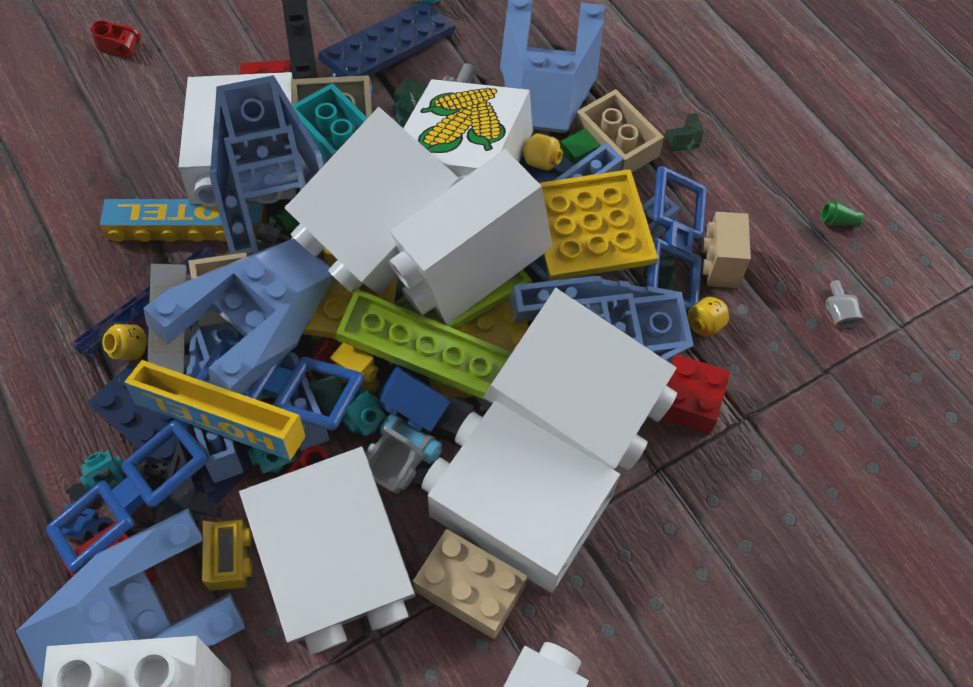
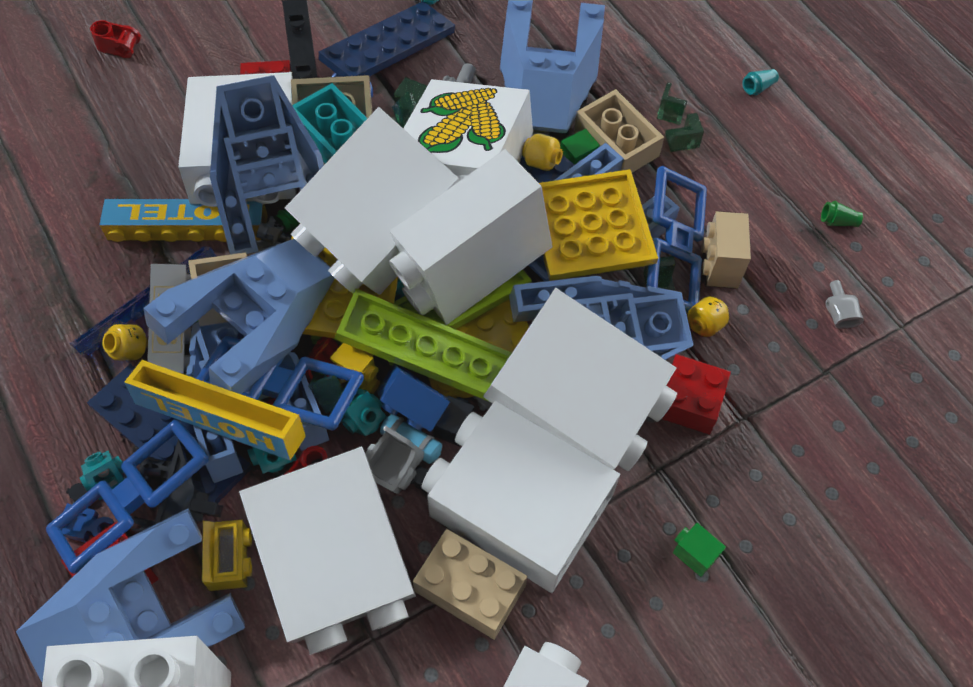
(671, 108): none -> clear green panel
(698, 548): none -> green brick
(758, 81): none -> teal cone

